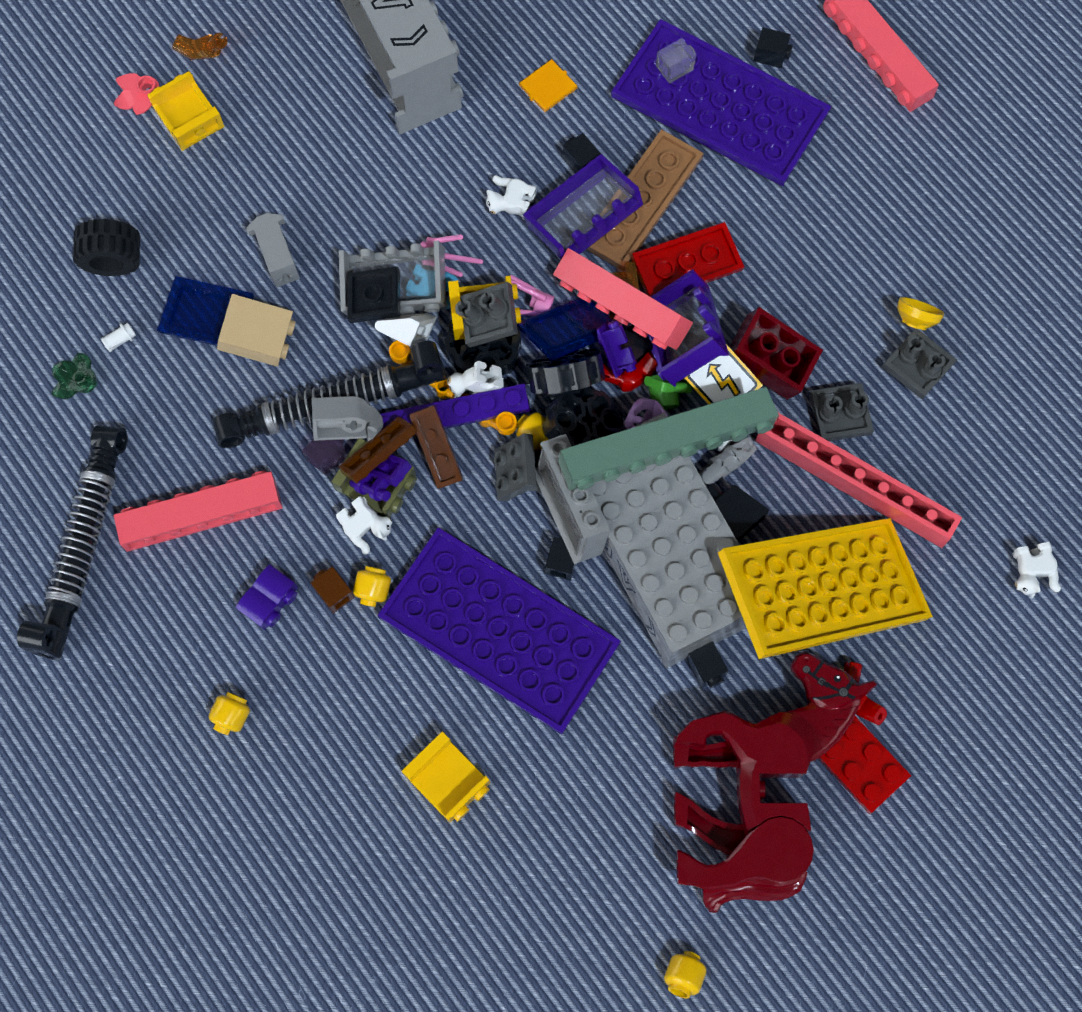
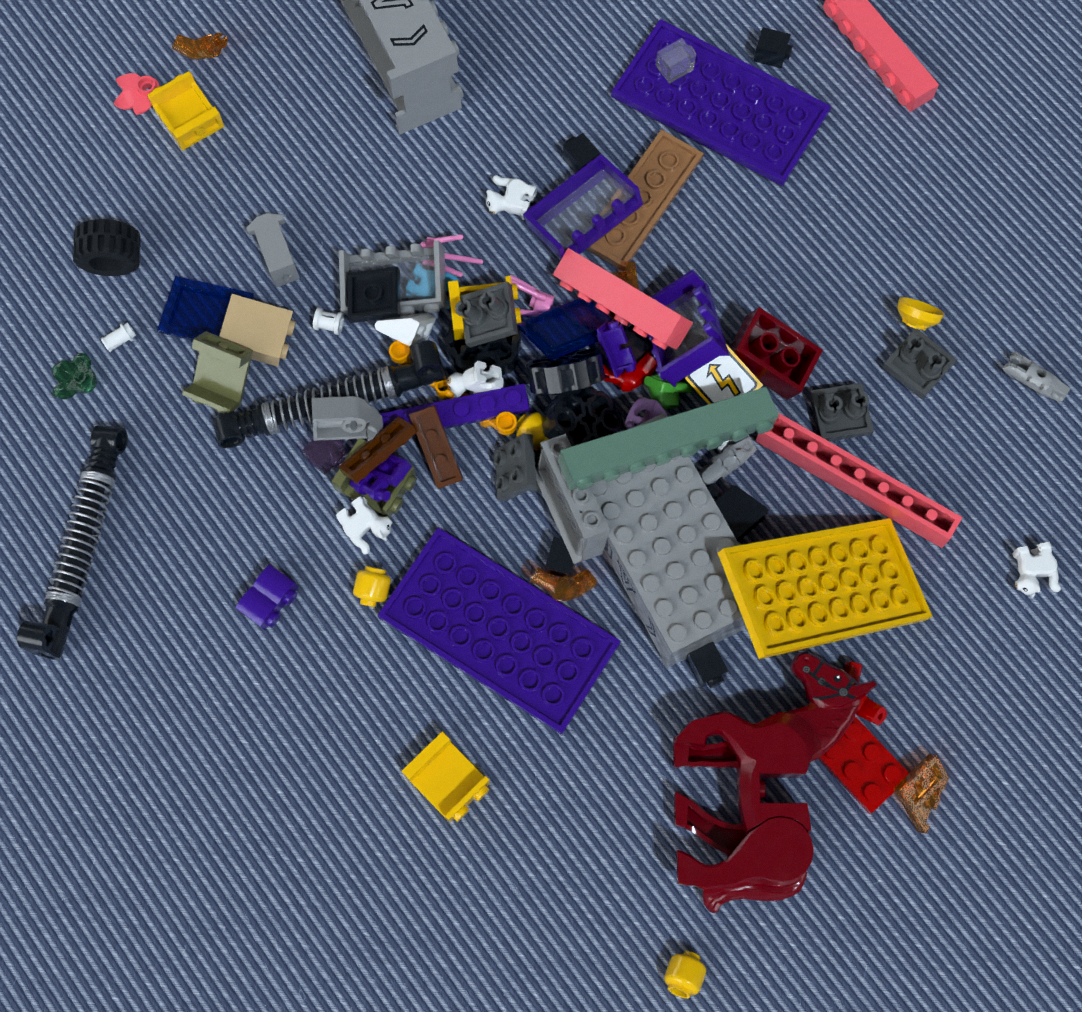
(197, 511): coral brick -> none
(219, 373): none -> olive panel
(229, 713): yellow head -> none
(328, 321): none -> white bush
(332, 589): reddish brown brick -> none
(548, 85): light orange piece -> none
(564, 587): none -> clear orange arm
(707, 252): red plate -> none
(922, 790): none -> clear orange wing
(1036, 377): none -> light grey hinge

